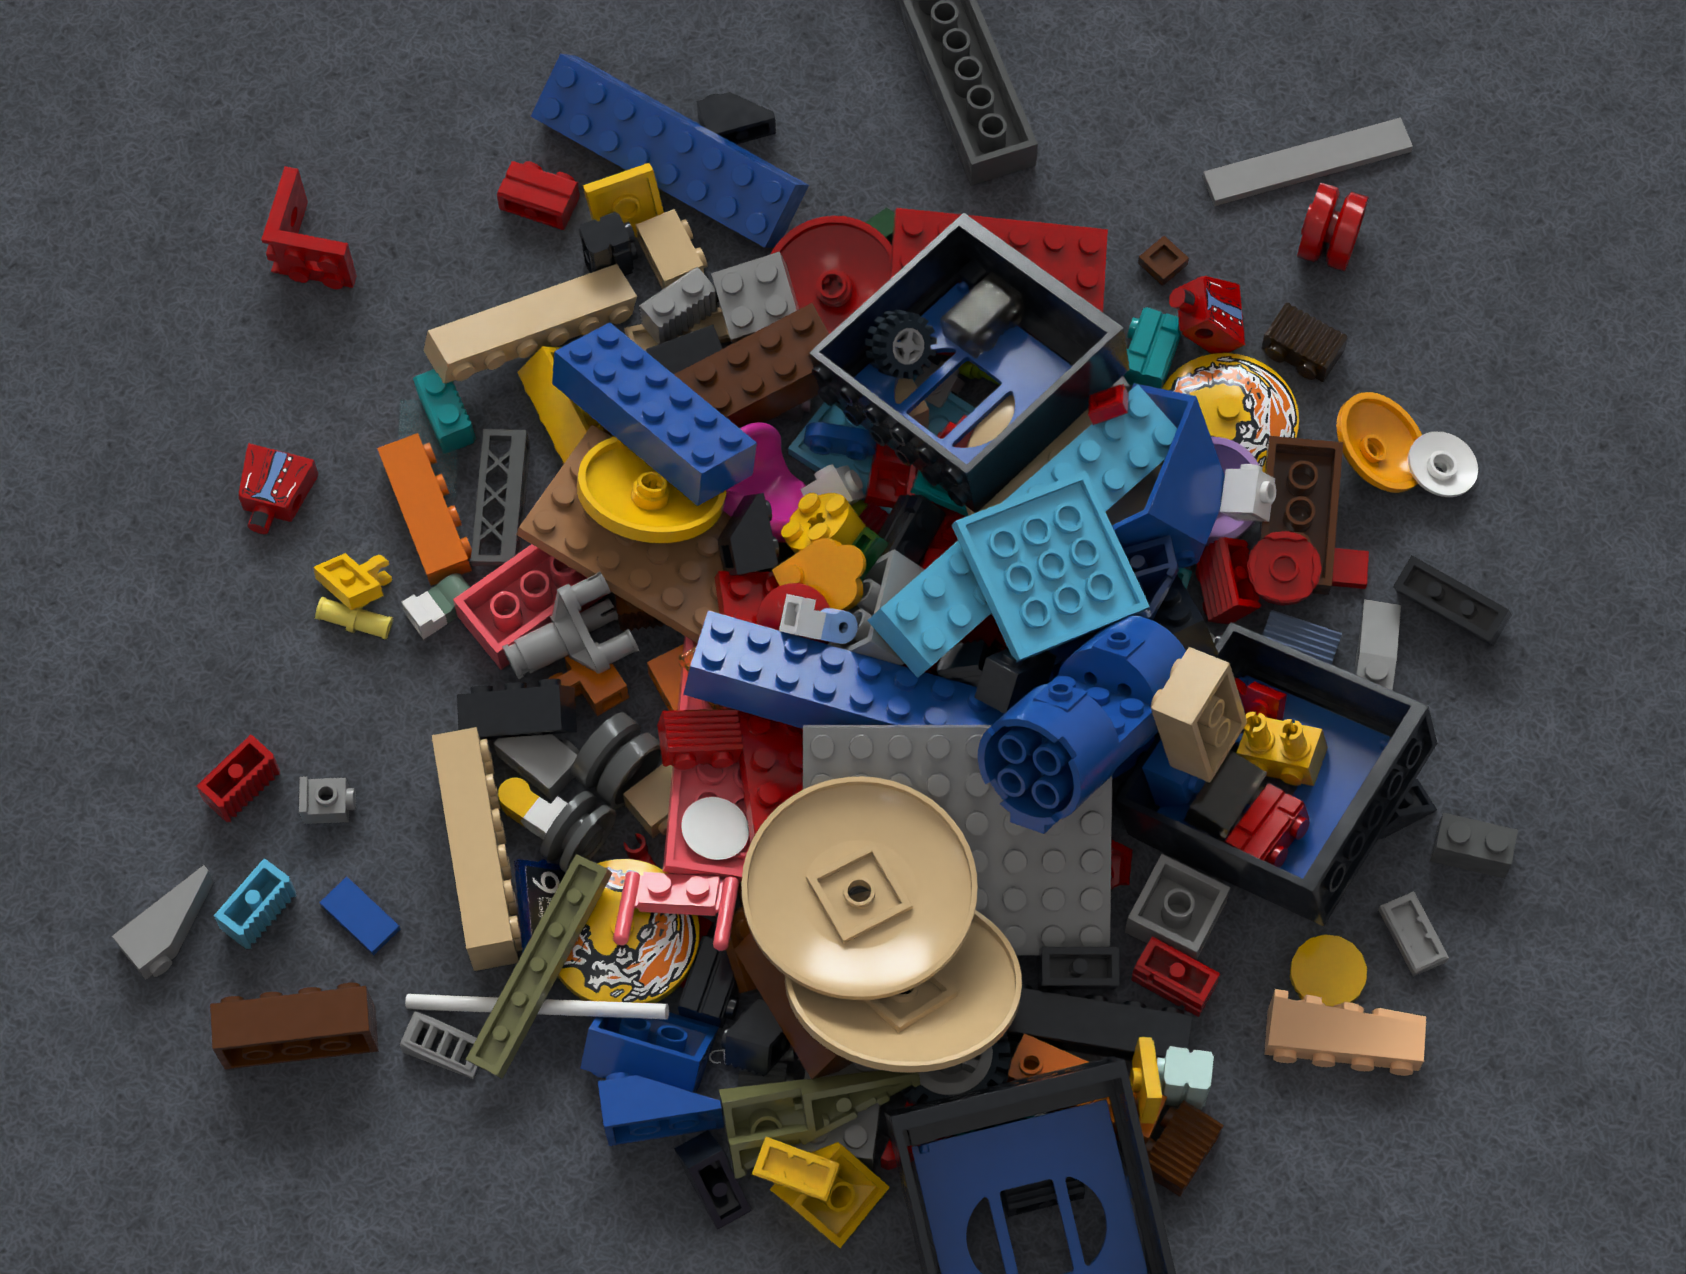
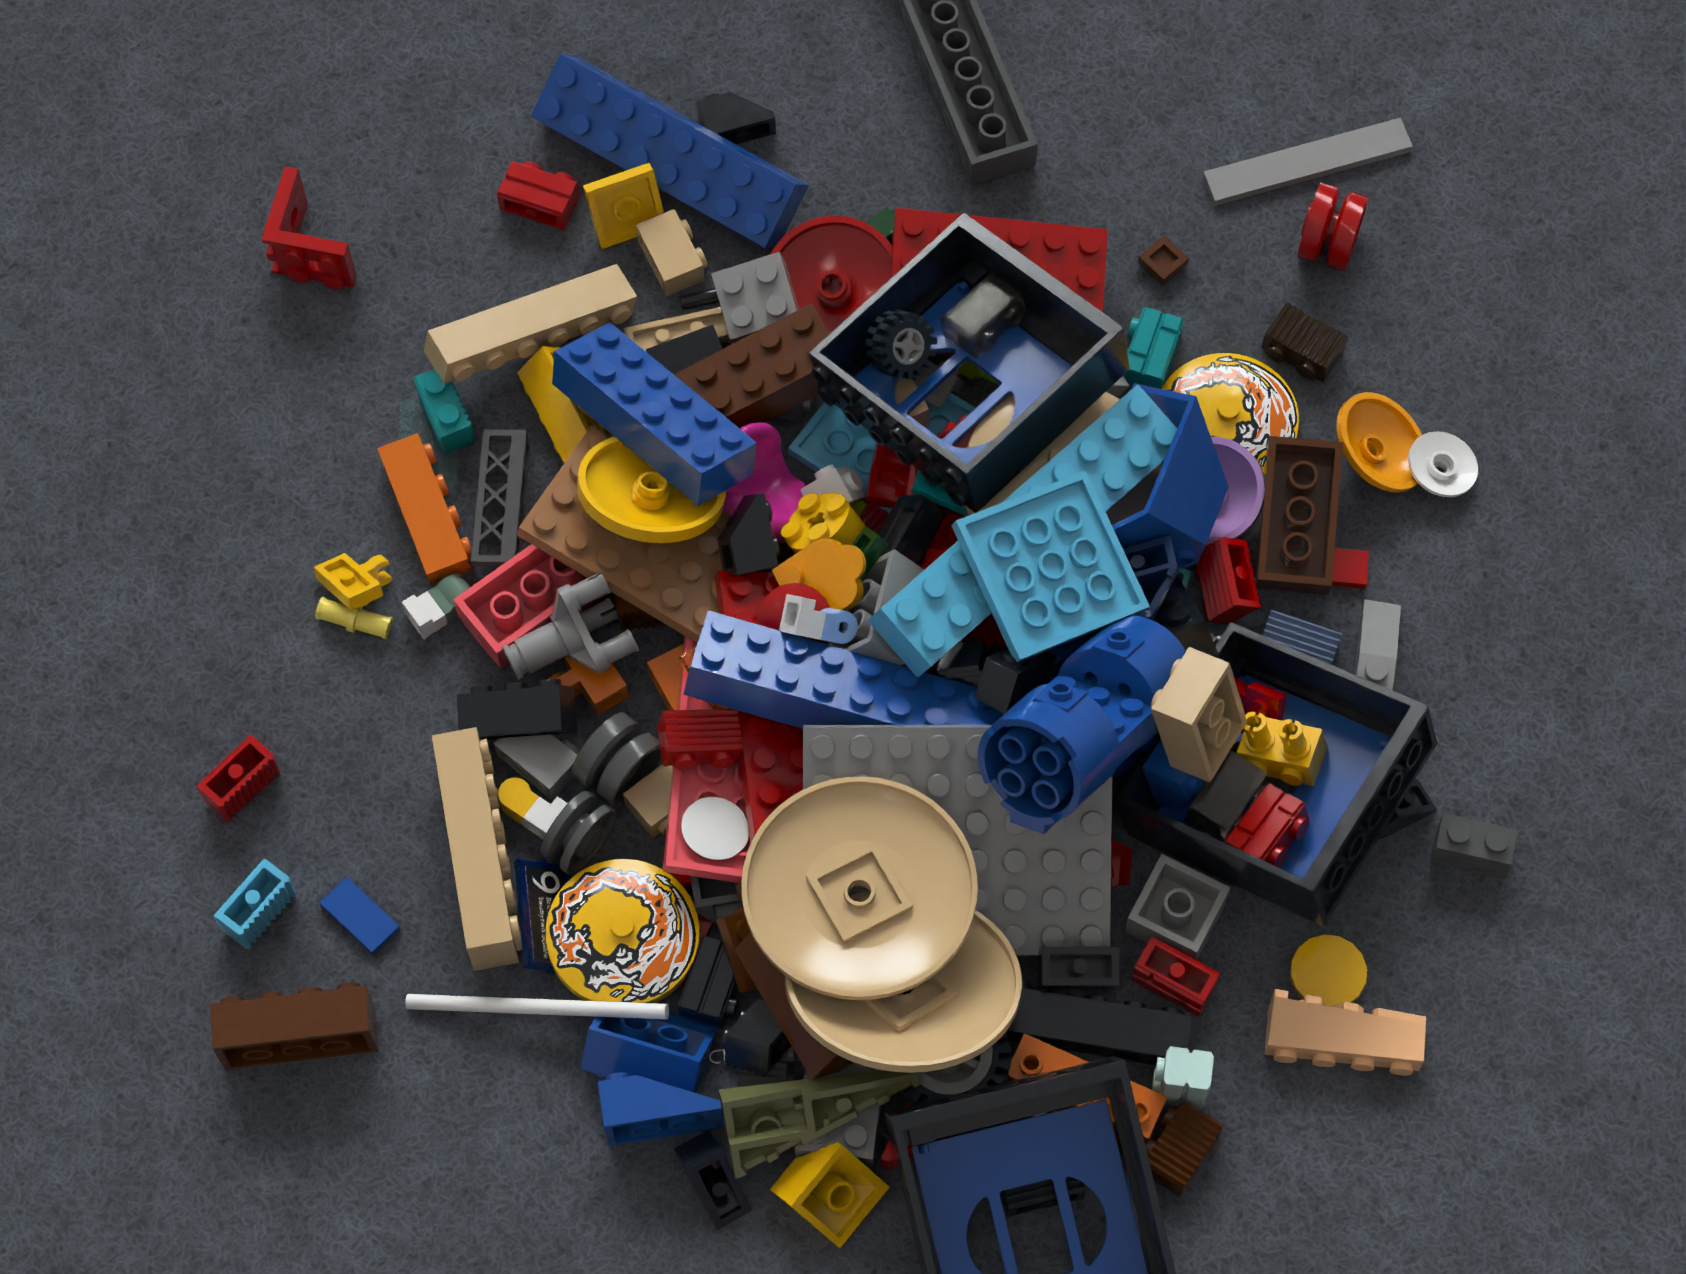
(160, 930): light grey slope -> none
(274, 485): red torso -> none
(334, 810): light grey brick -> none
(423, 1052): light grey slope -> none
(539, 966): olive plate -> none
(608, 243): black brick -> none
(641, 853): red hand -> none
(678, 895): coral plate -> none
(679, 306): light grey brick -> none
(796, 1169): yellow plate -> none
(839, 439): blue plate -> none
(1108, 404): red tile -> none
(1145, 1080): yellow plate -> none
(1210, 313): red torso -> none
(1248, 493): white brick -> none
(1284, 568): red tile -> none
(1413, 933): light grey plate -> none
(1452, 600): black brick -> none

